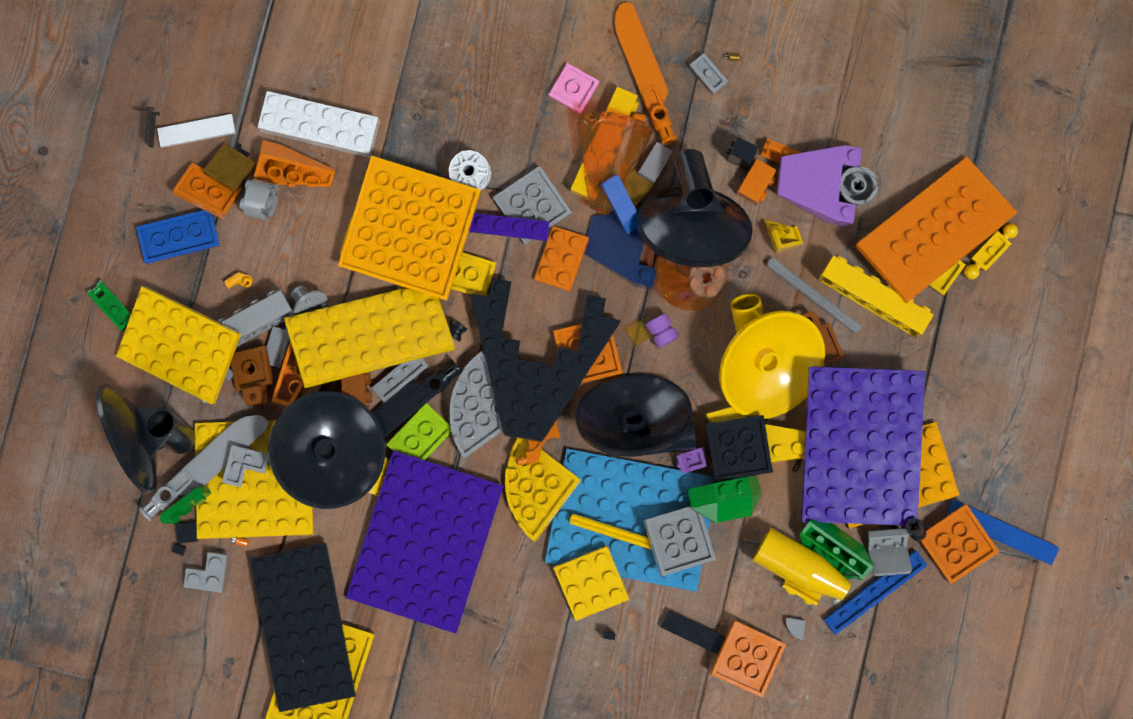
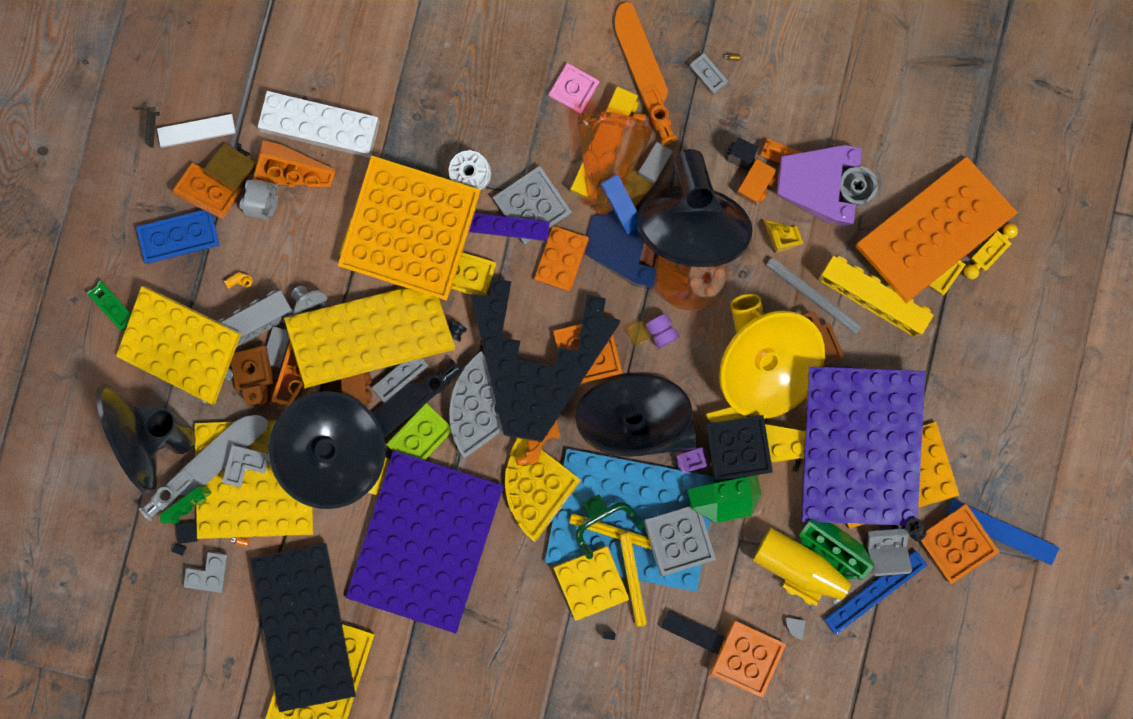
(597, 511): none -> dark green piece
(633, 580): none -> yellow axle

